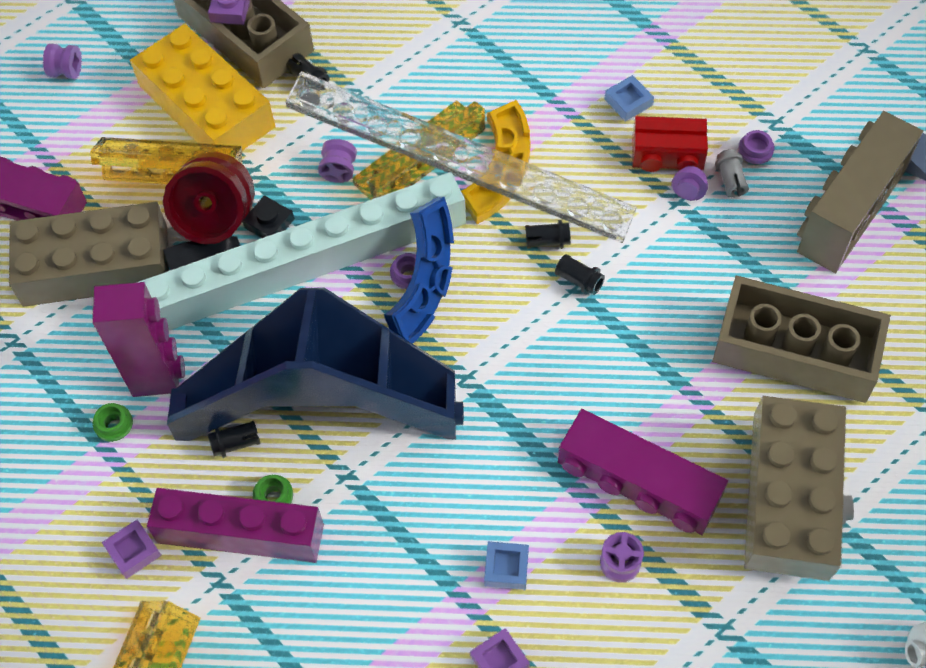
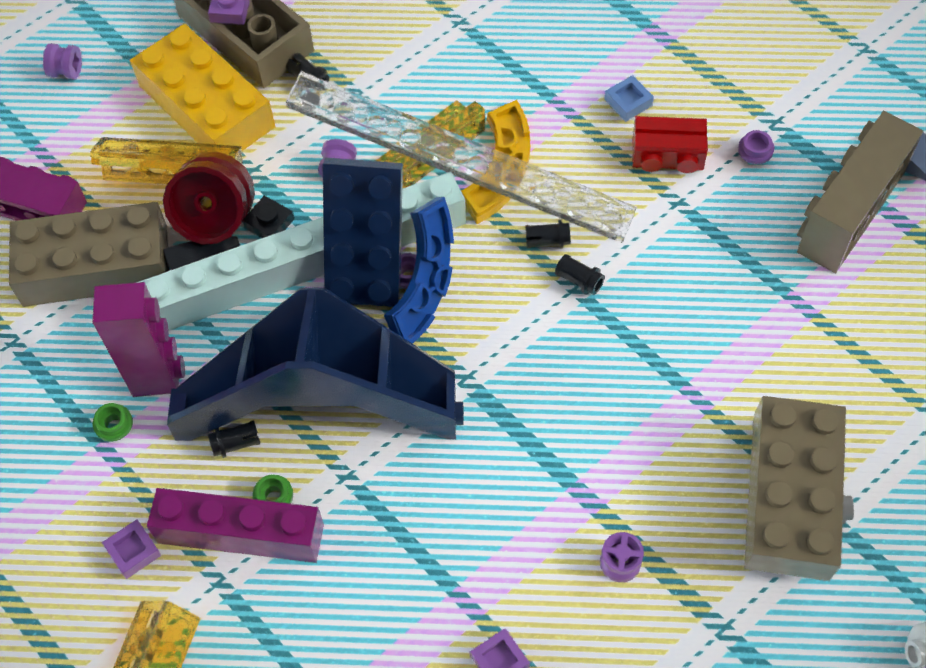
(362, 230): none -> dark blue plate
(506, 565): medium blue plate -> none
(641, 472): magenta brick -> none
(690, 183): medium lavender plate -> none
(729, 165): light grey pin -> none
(802, 339): dark tan brick -> none

